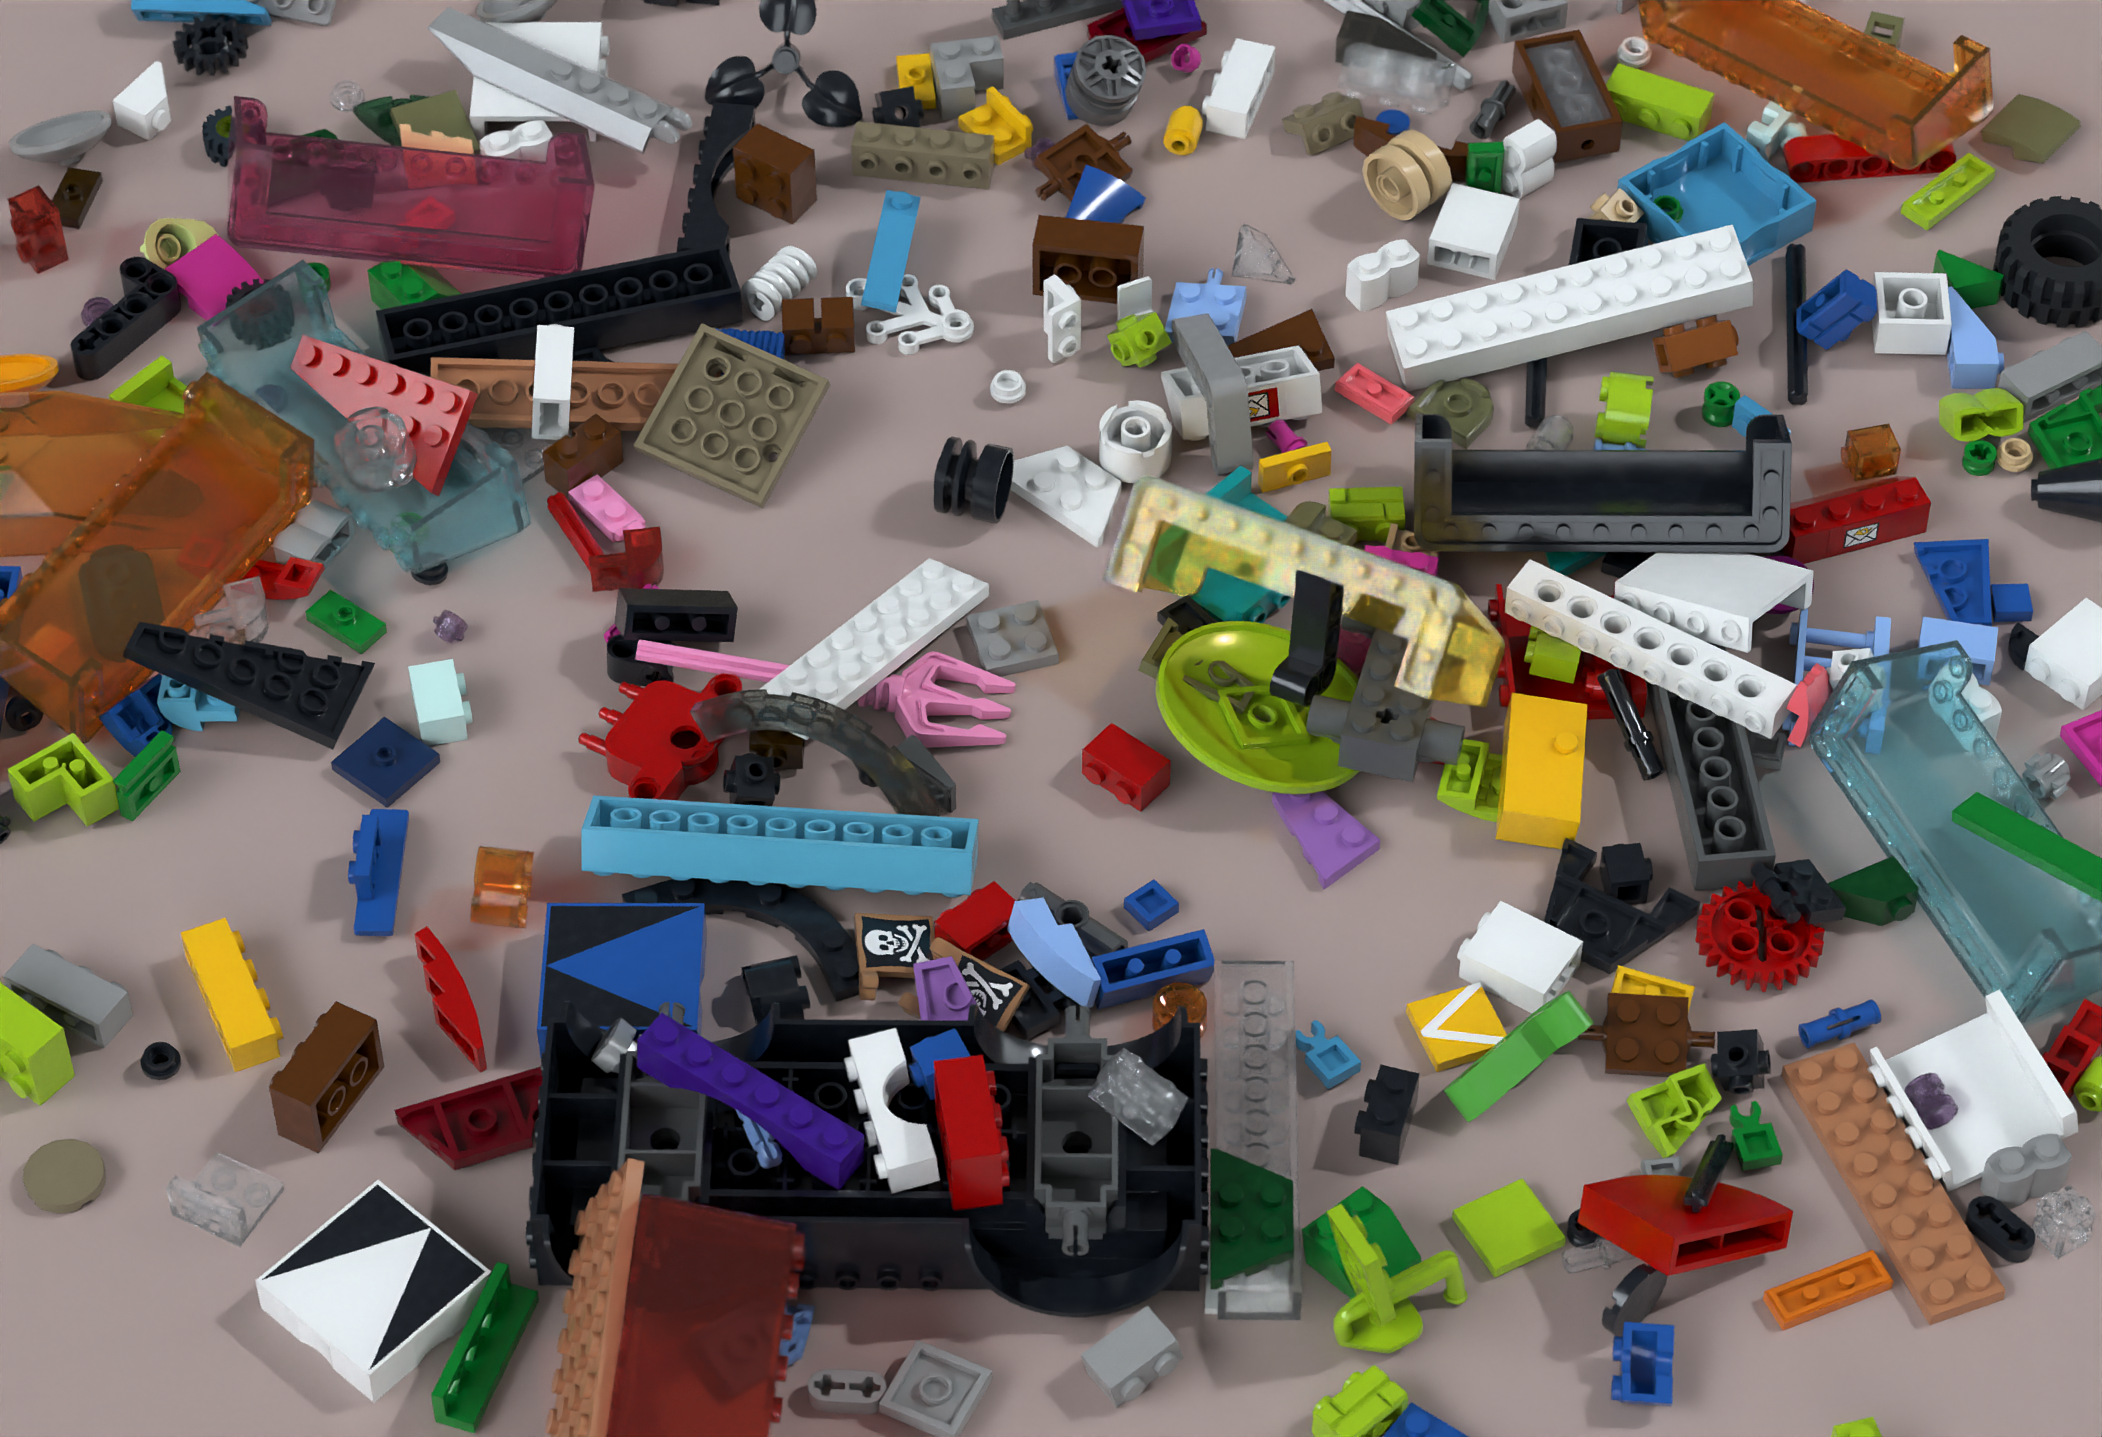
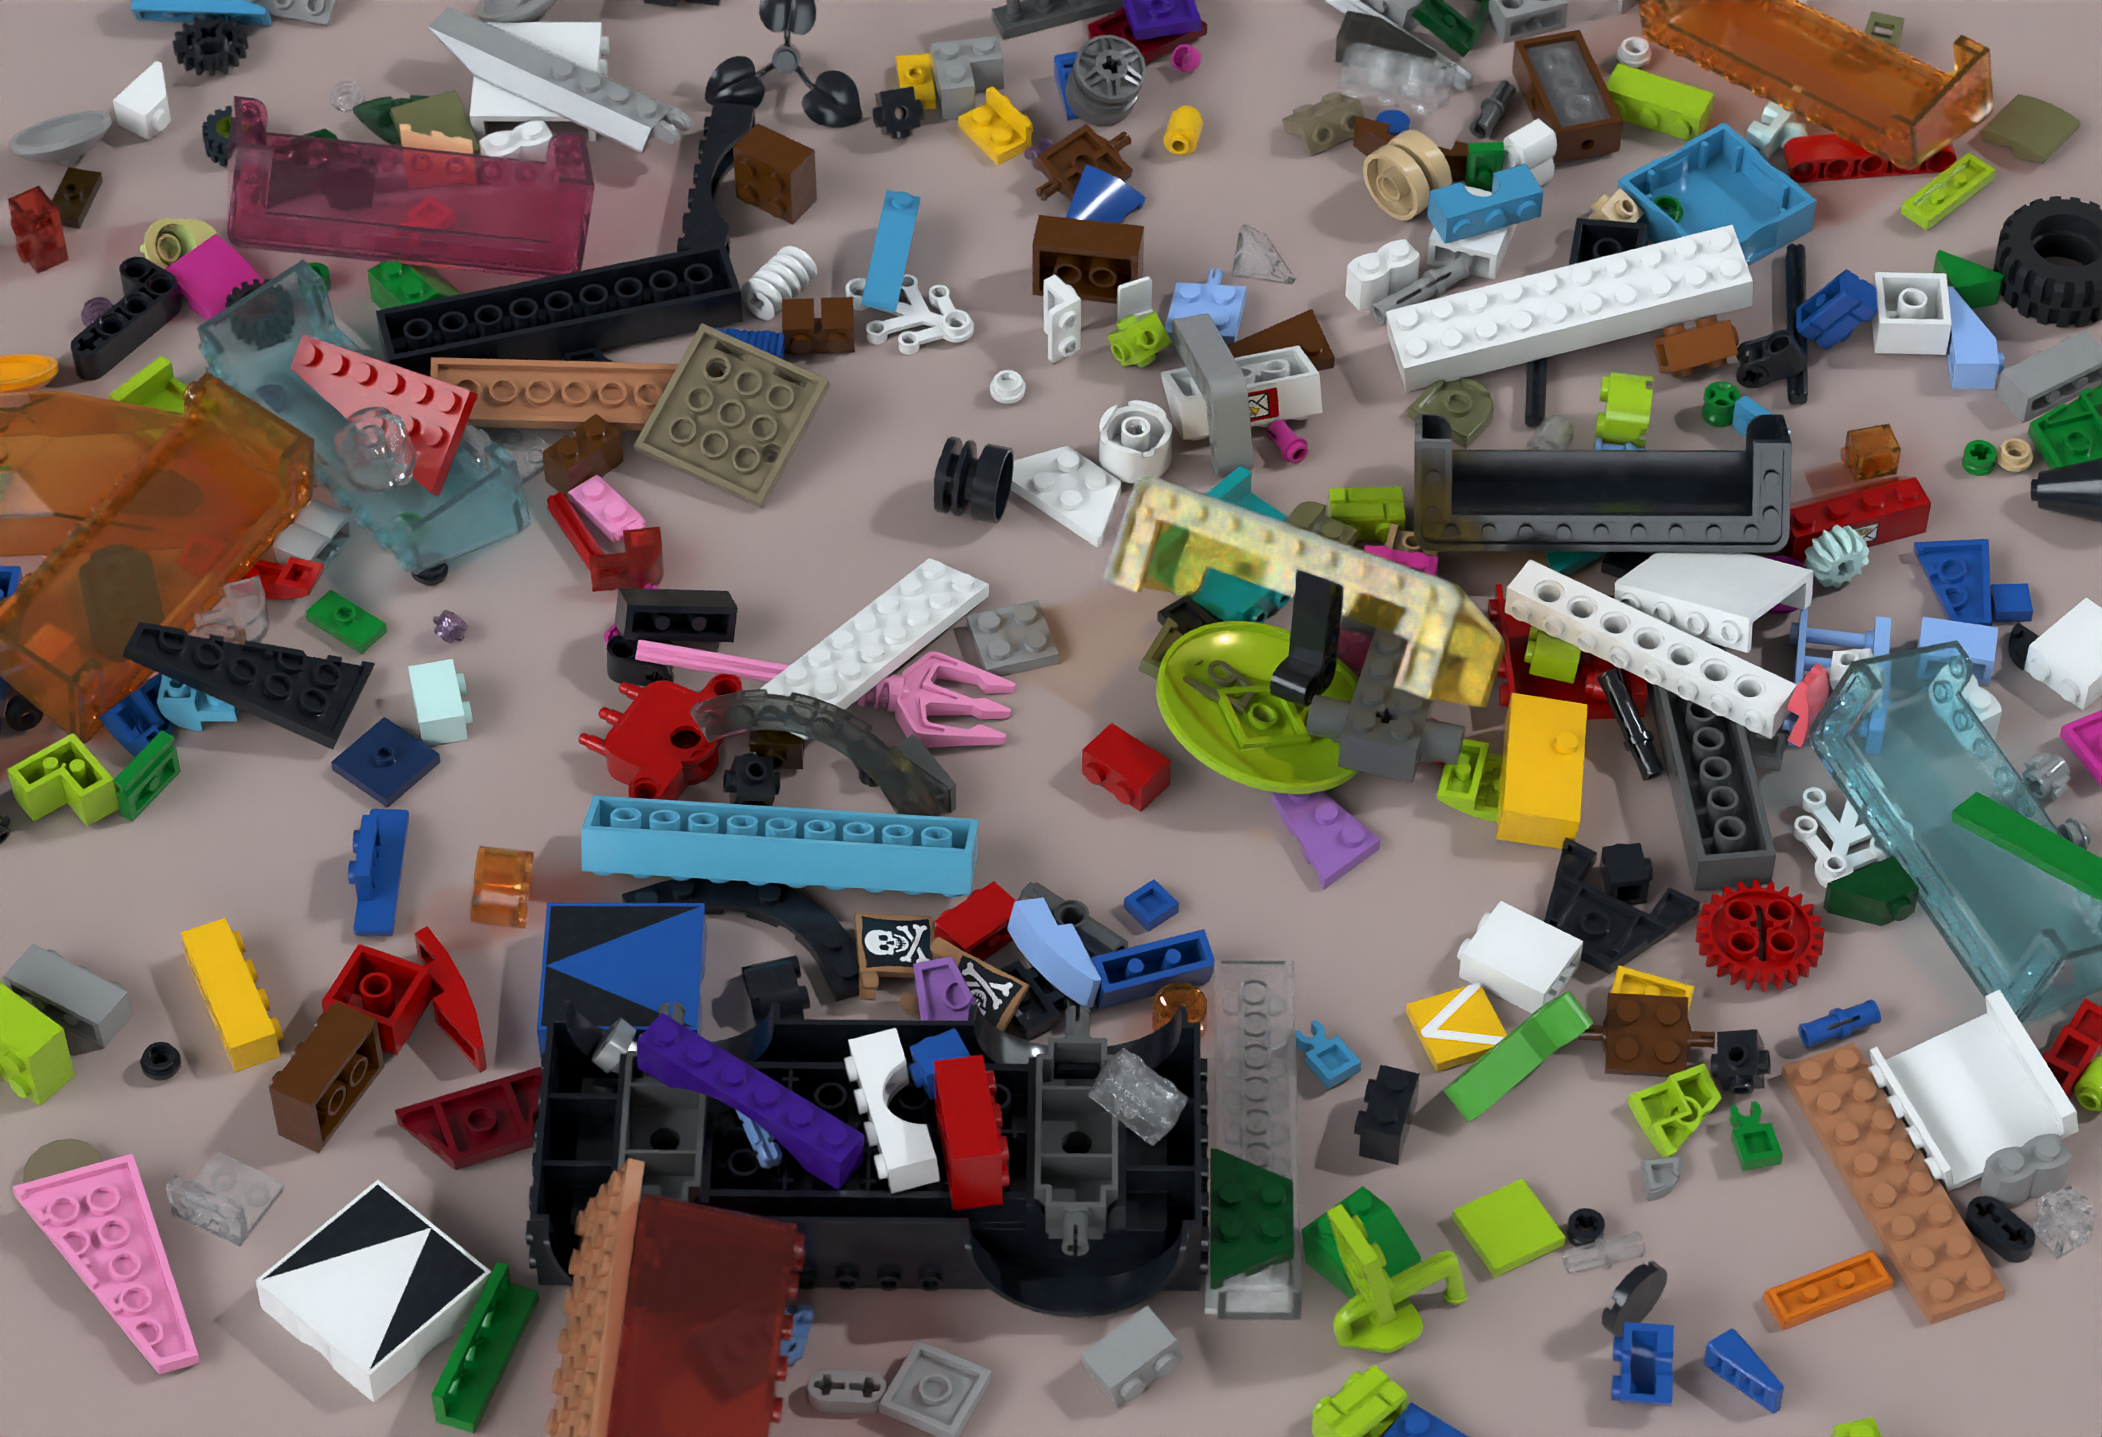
(111, 1240): none -> bright pink wing
(385, 989): none -> red brick
(552, 382): white brick -> none
(923, 155): dark tan brick -> none
(1239, 88): white brick -> none
(1294, 467): yellow plate -> none
(1374, 393): coral plate -> none
(1452, 273): none -> light grey pin
(1460, 214): none -> dark azure arch
(1654, 1224): red brick -> none
(1708, 1173): black axle -> none
(1742, 1368): none -> blue slope
(1770, 357): none -> black piece
(1798, 891): black plate -> none
(1837, 556): none -> light aqua gear
(1842, 834): none -> white plant
(1930, 1100): clear purple wheel -> none
(1977, 415): lime brick -> none
(2076, 832): none -> light grey plate

